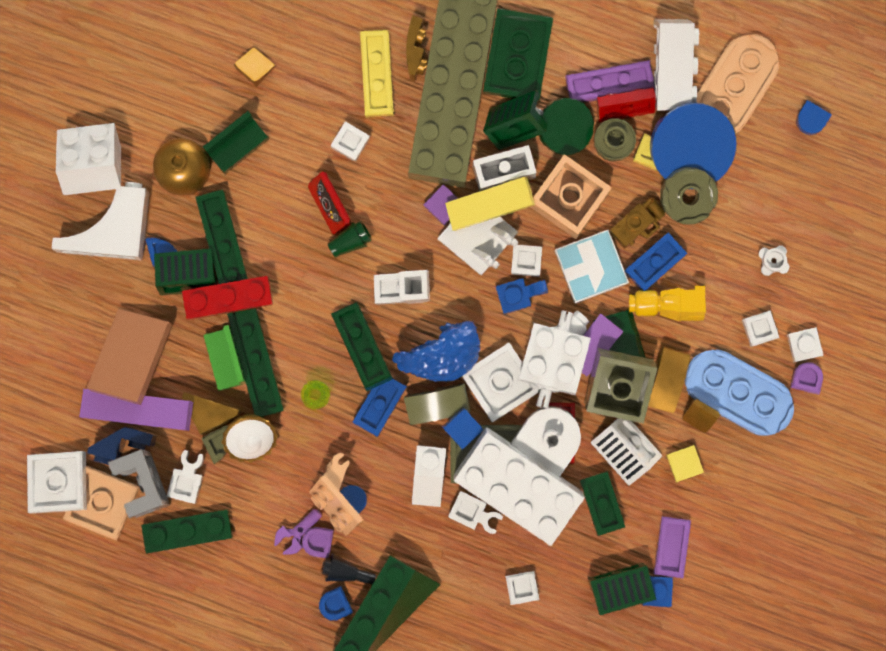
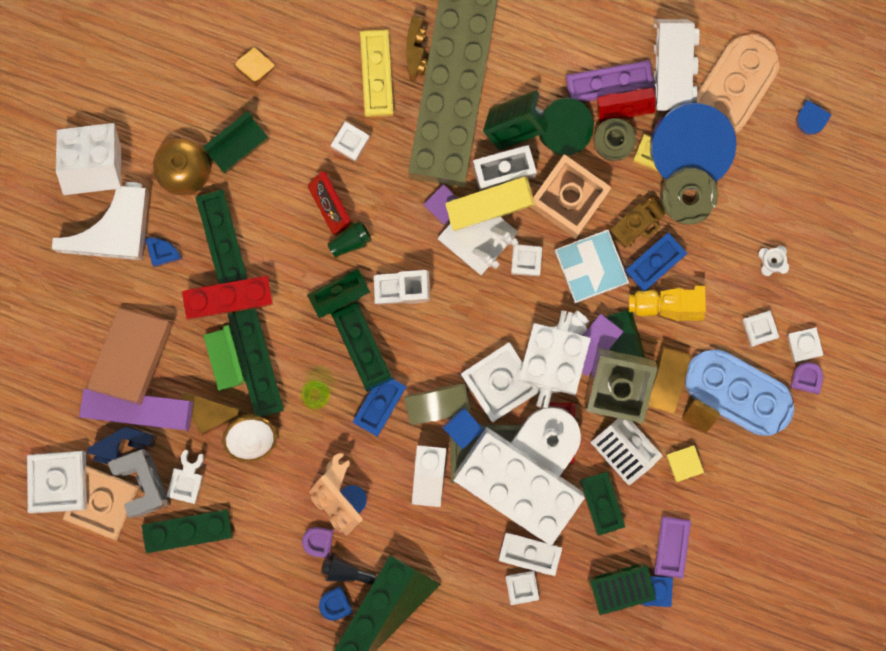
(183, 271): dark green panel -> none
(214, 446): olive tile -> none
(298, 531): medium lavender bar -> none
(338, 293): none -> dark green plate
(443, 358): blue hair -> none
(470, 511): white plate -> none
(516, 295): blue plate -> none
(517, 54): dark green plate -> none
(530, 554): none -> white plate

